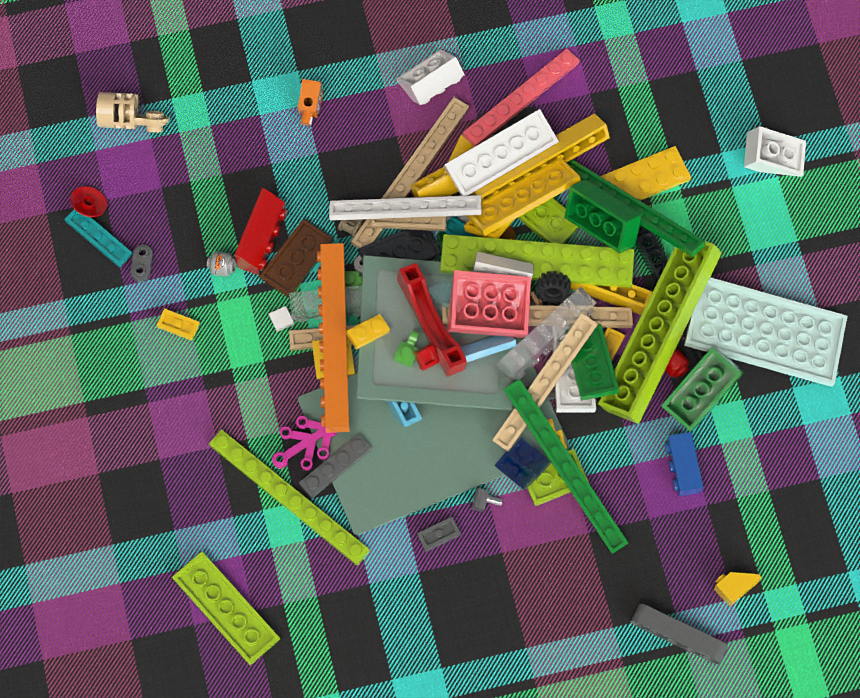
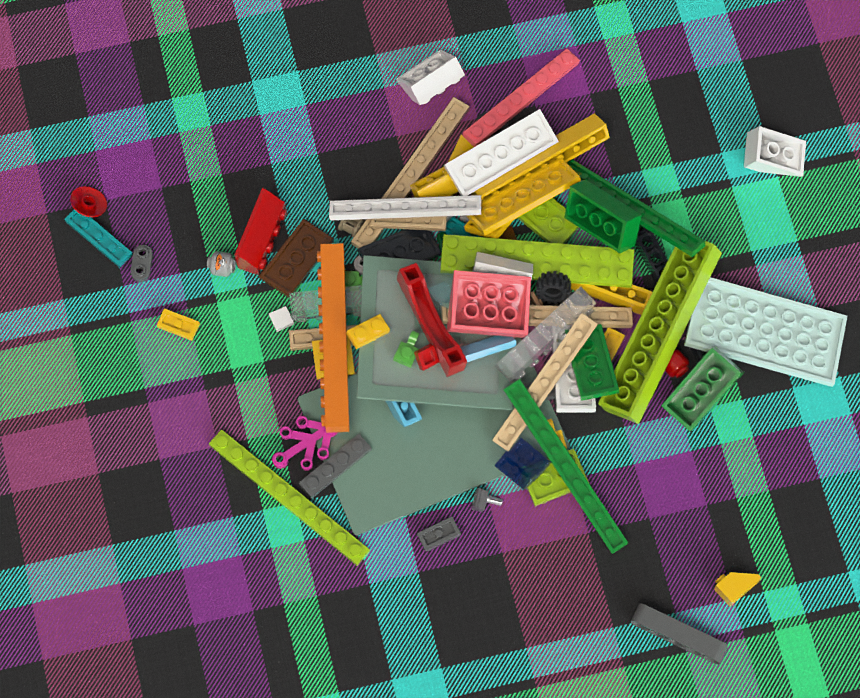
(122, 111): tan cylinder -> none
(226, 608): lime plate -> none
(310, 94): orange torso -> none
(651, 174): yellow plate -> none
(684, 464): blue brick -> none

